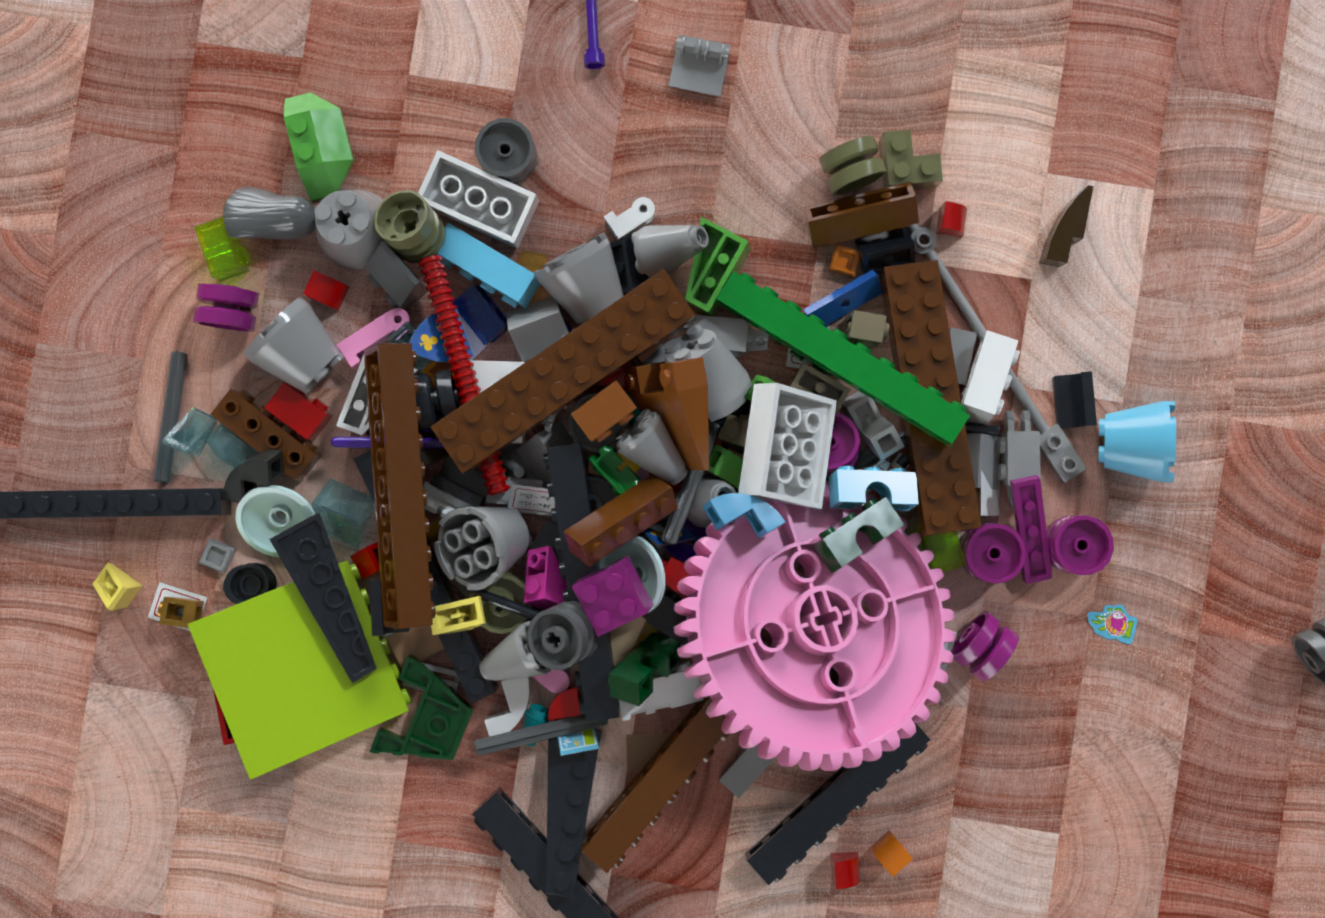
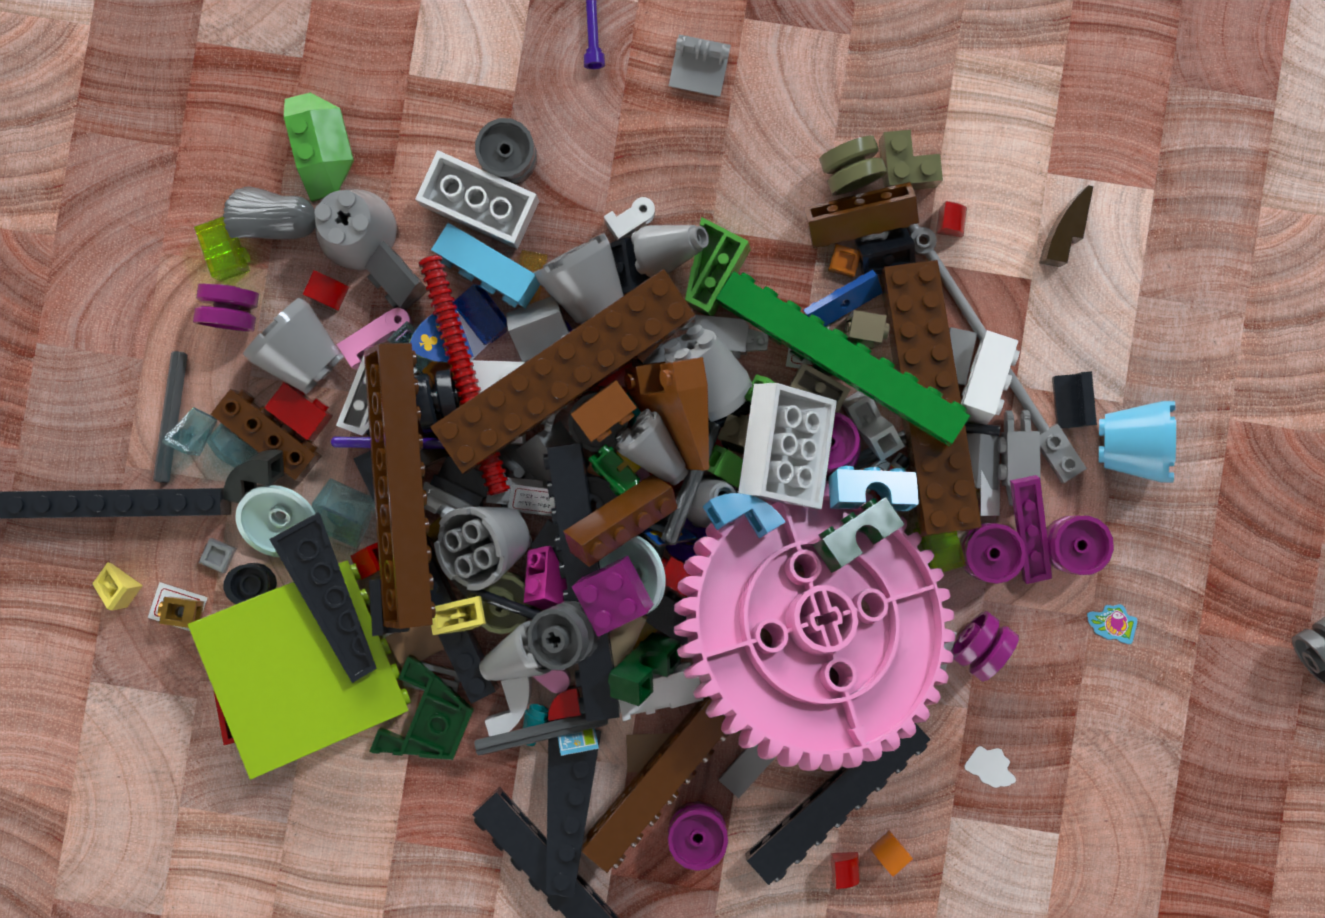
(409, 226): olive wheel -> none
(692, 851): none -> magenta wheel
(990, 767): none -> white sticker

